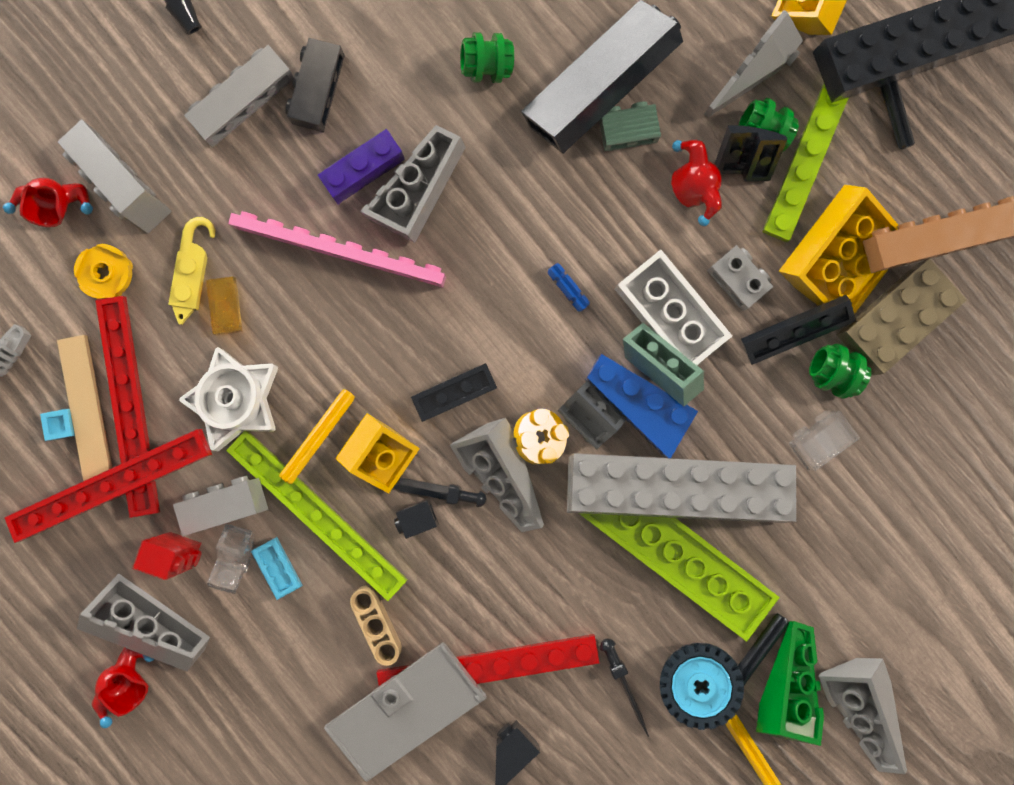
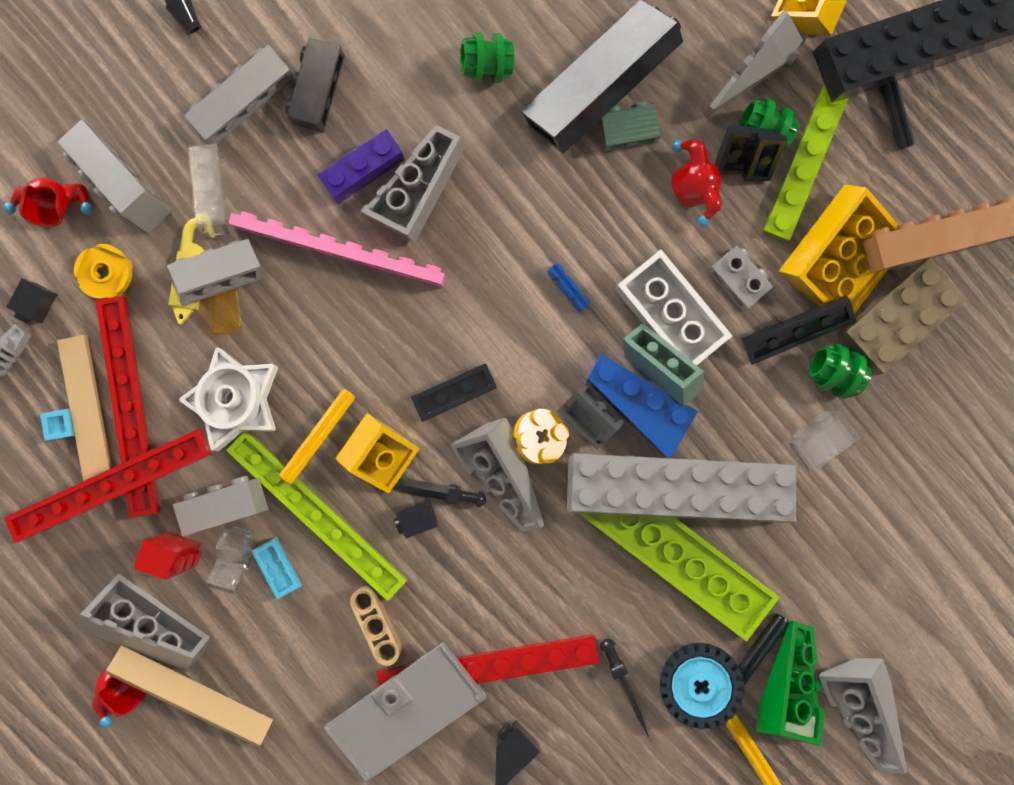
(31, 301): none -> black brick
(189, 696): none -> tan tile
(209, 190): none -> clear brick
(214, 271): none -> light grey brick

